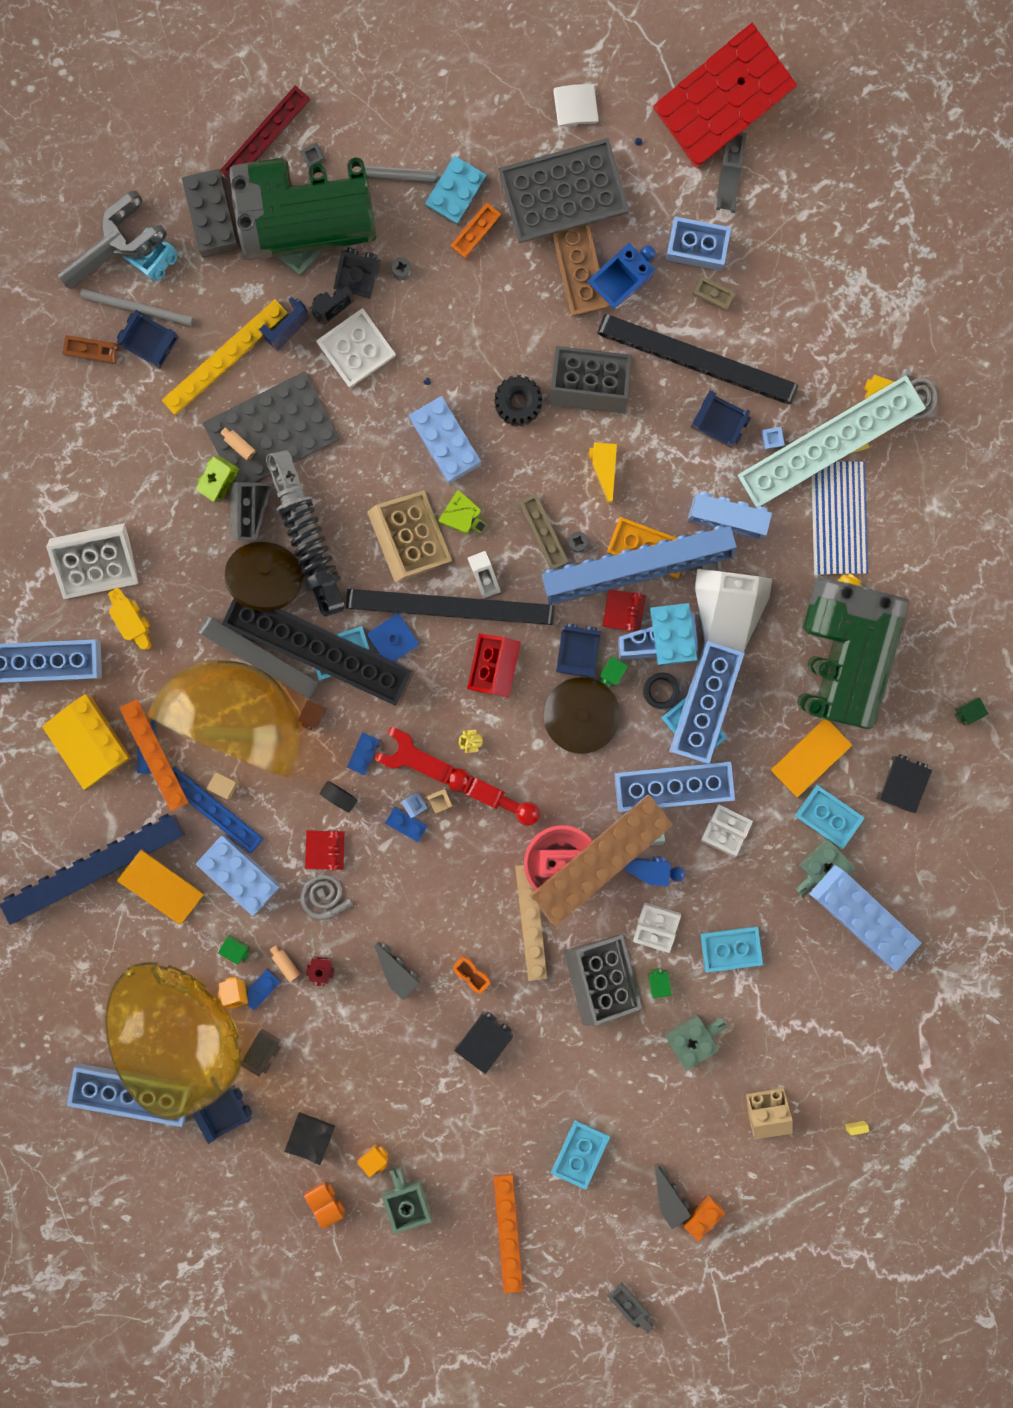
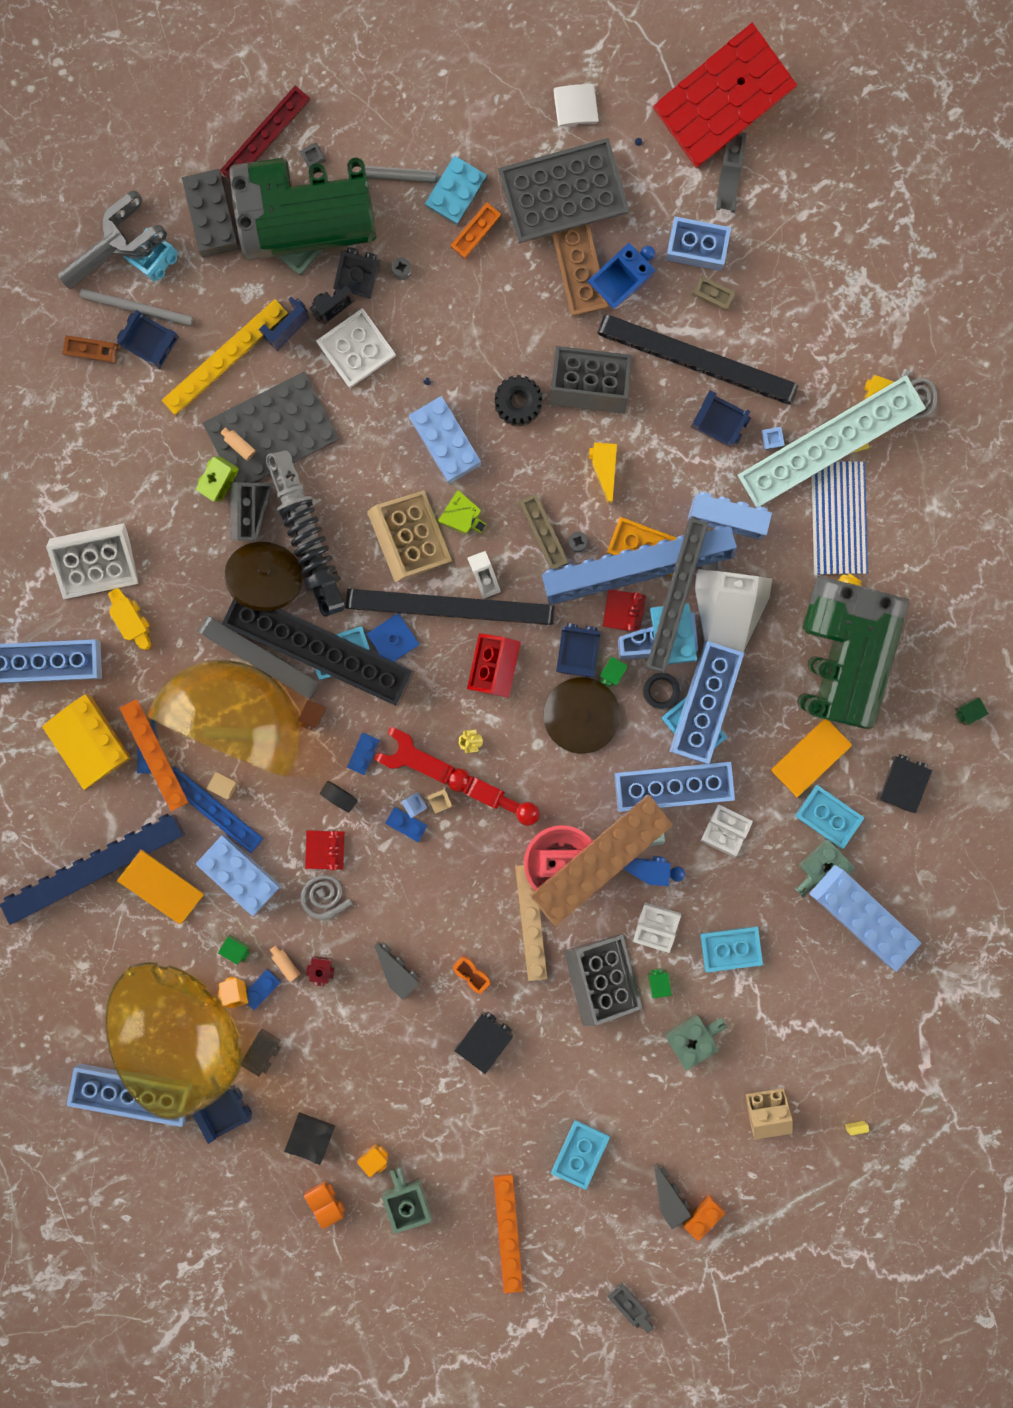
(677, 595): none -> dark grey tile

